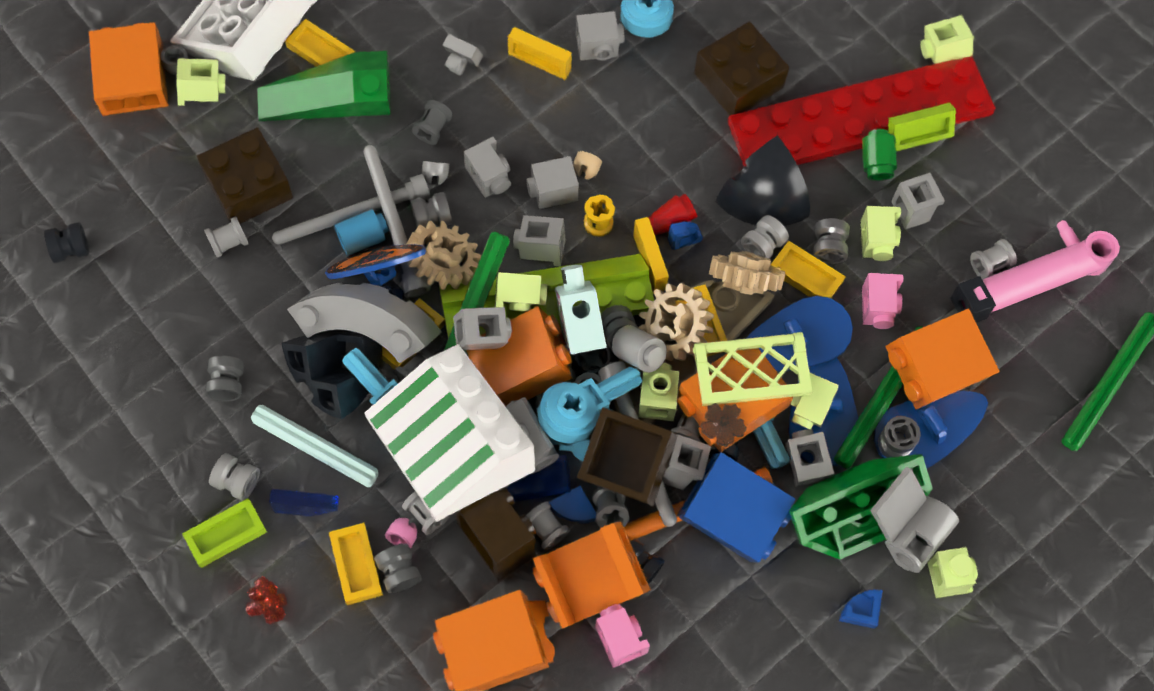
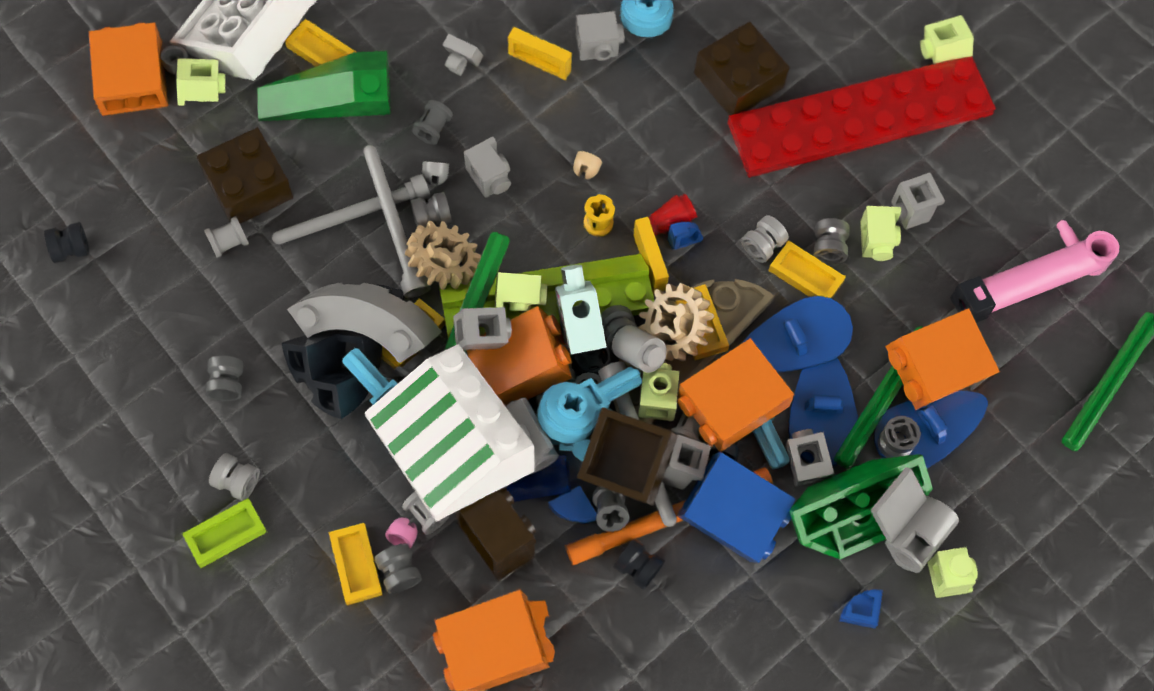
(266, 601): clear red plant -> none
(302, 503): clear blue tile -> none
(315, 445): light aqua axle -> none
(361, 231): dark azure brick -> none
(375, 259): shield -> none
(541, 239): light grey brick -> none
(547, 526): light grey bush -> none
(553, 182): light grey brick -> none
(590, 575): orange panel -> none
(620, 635): bright pink brick -> none
(723, 423): clear smoke plant -> none
(740, 394): yellowish green window -> none
(747, 272): tan gear -> none
(767, 186): black brick -> none
(813, 408): yellowish green brick -> none
(879, 155): green brick -> none
(881, 299): bright pink brick -> none
(923, 126): lime tile -> none
(993, 259): light grey bush -> none

